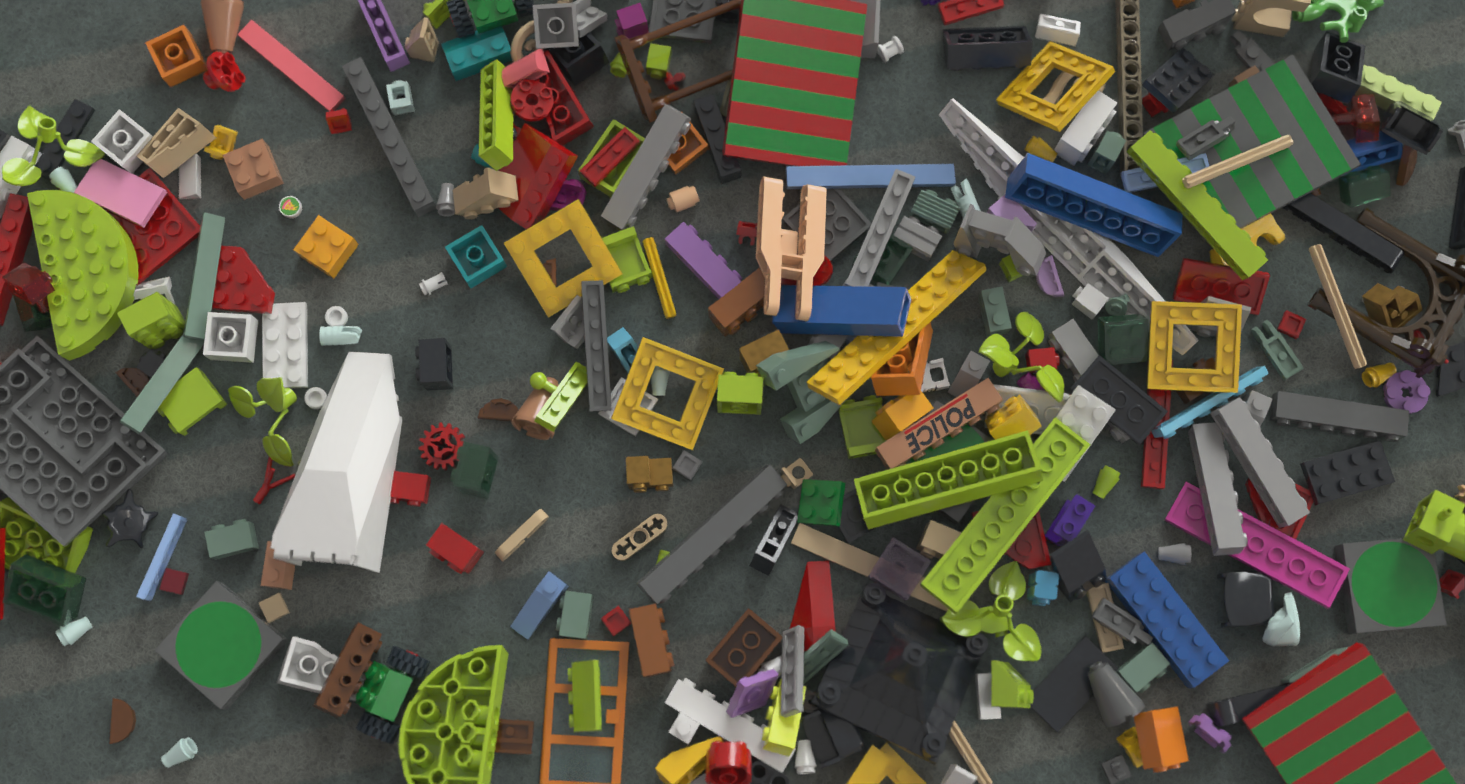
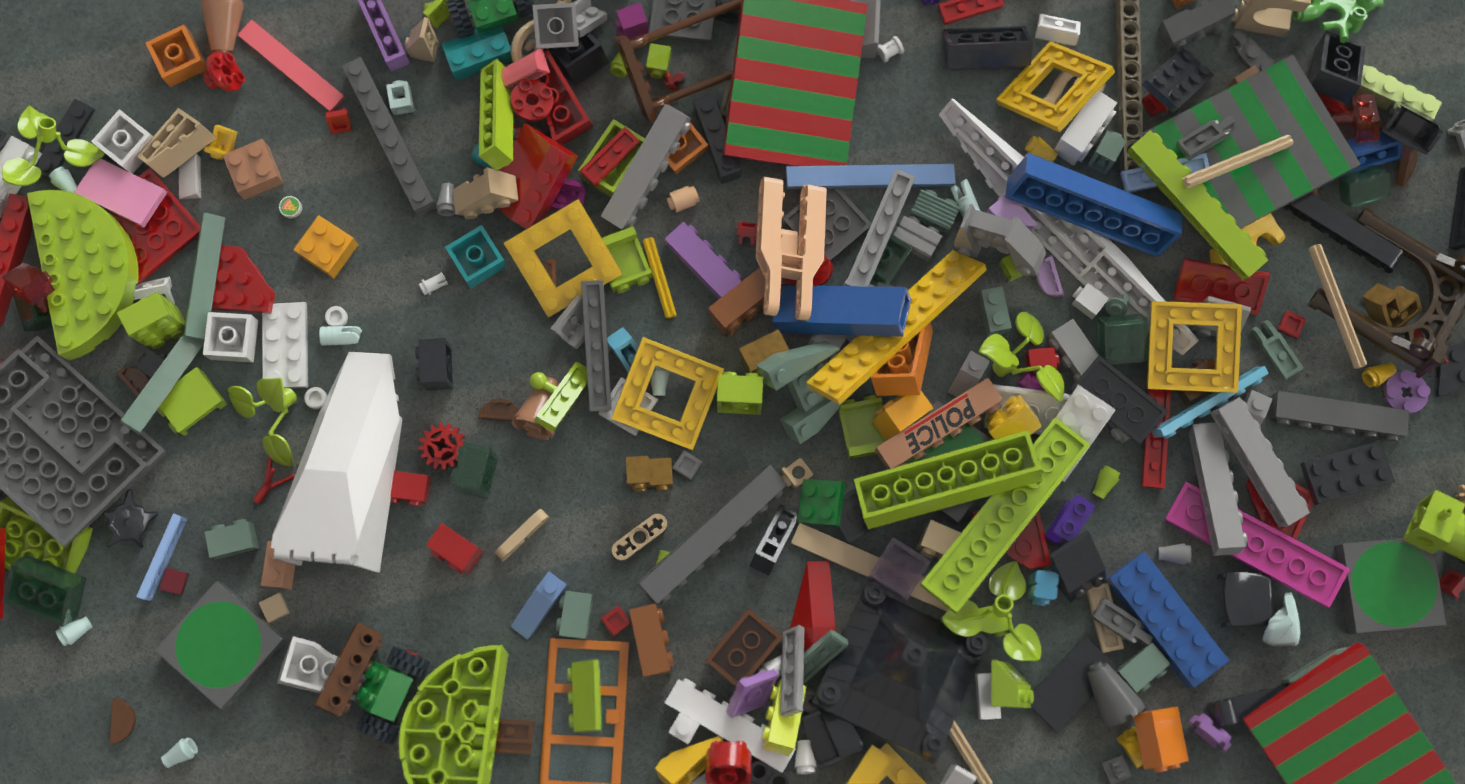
(928, 384): white piece -> none

